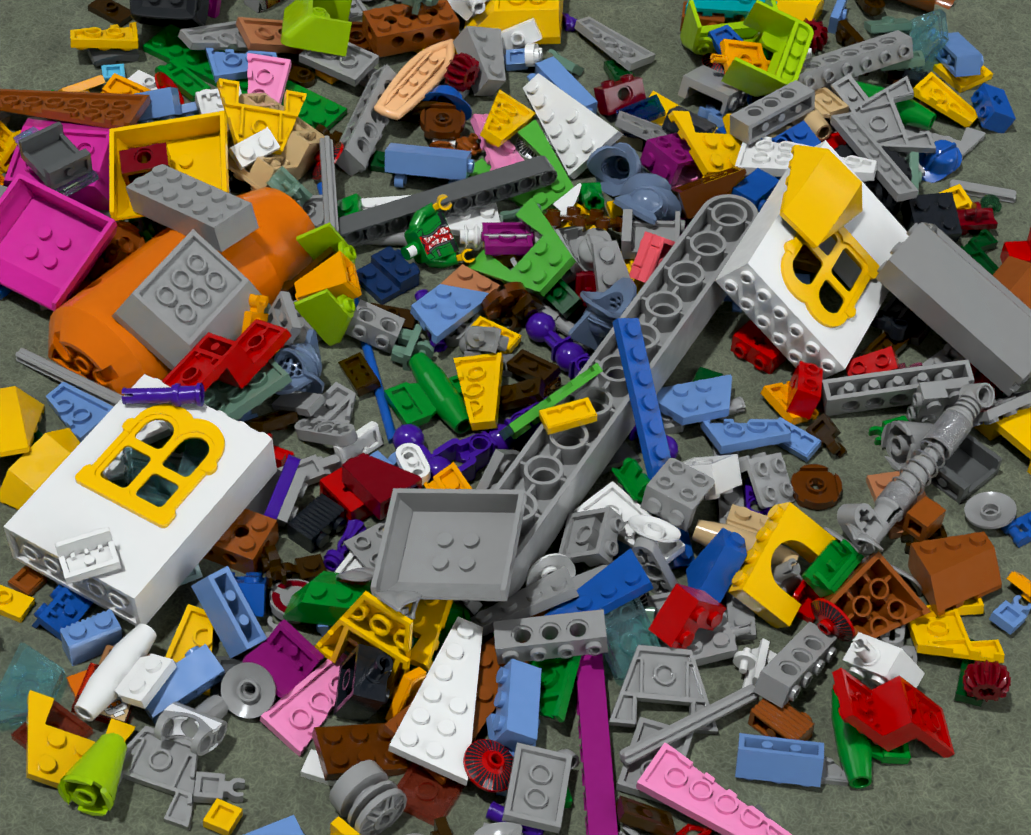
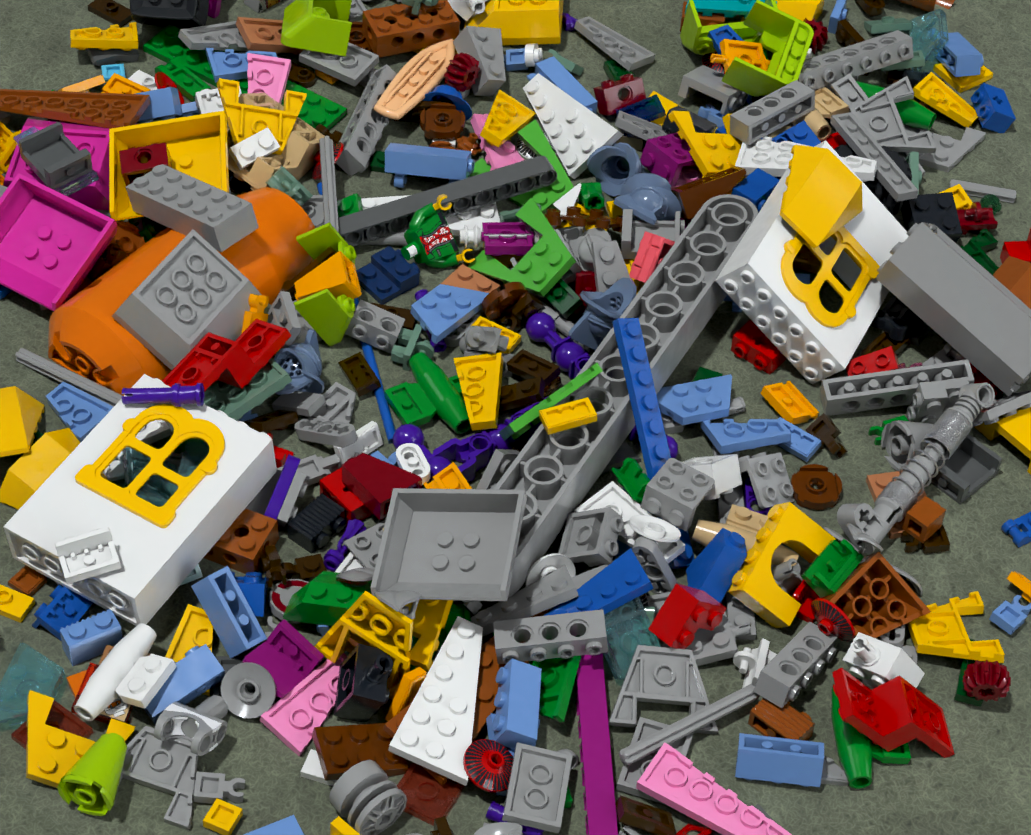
(520, 35): white plate -> none
(804, 390): red brick -> none
(942, 162): blue piece -> none
(955, 569): dark orange wedge -> none
(990, 510): light grey dish -> none

